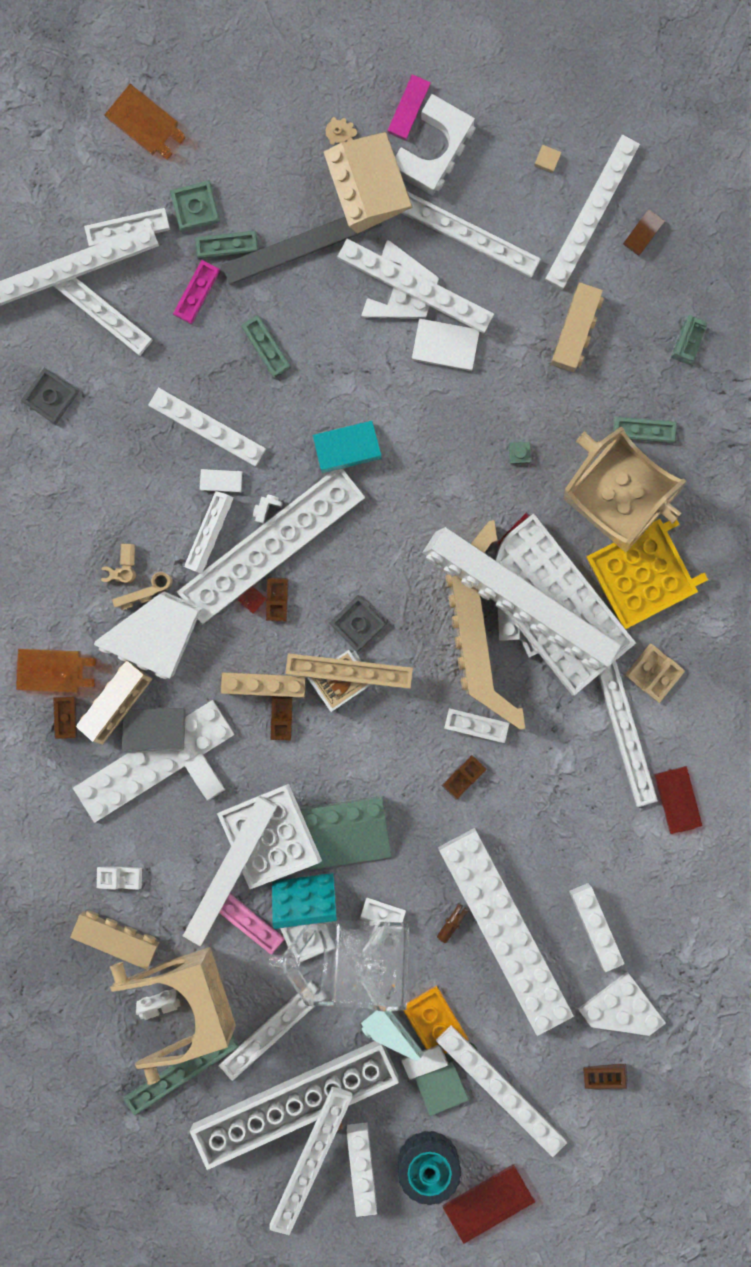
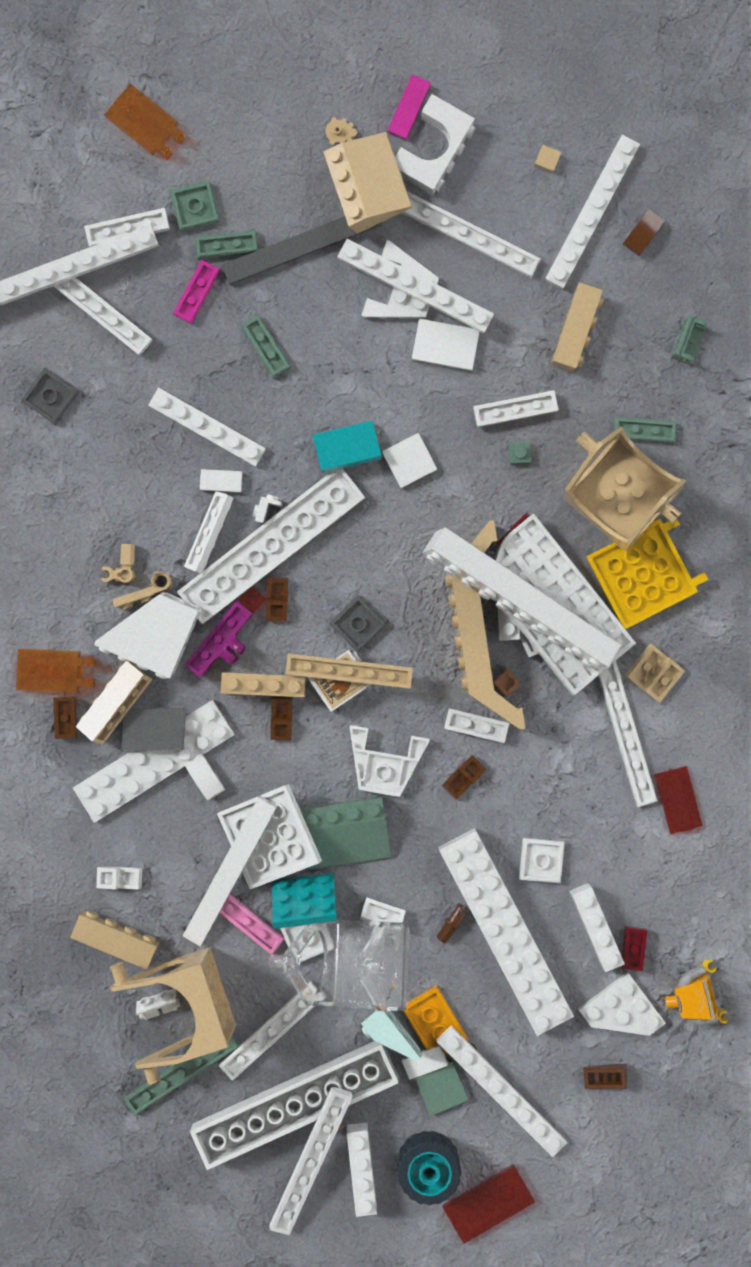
(221, 641): none -> magenta plate
(384, 771): none -> white wing
(409, 460): none -> white tile
(506, 682): none -> nougat tile
(515, 409): none -> white plate
(541, 860): none -> white tile
(634, 948): none -> dark red plate
(696, 997): none -> light orange torso

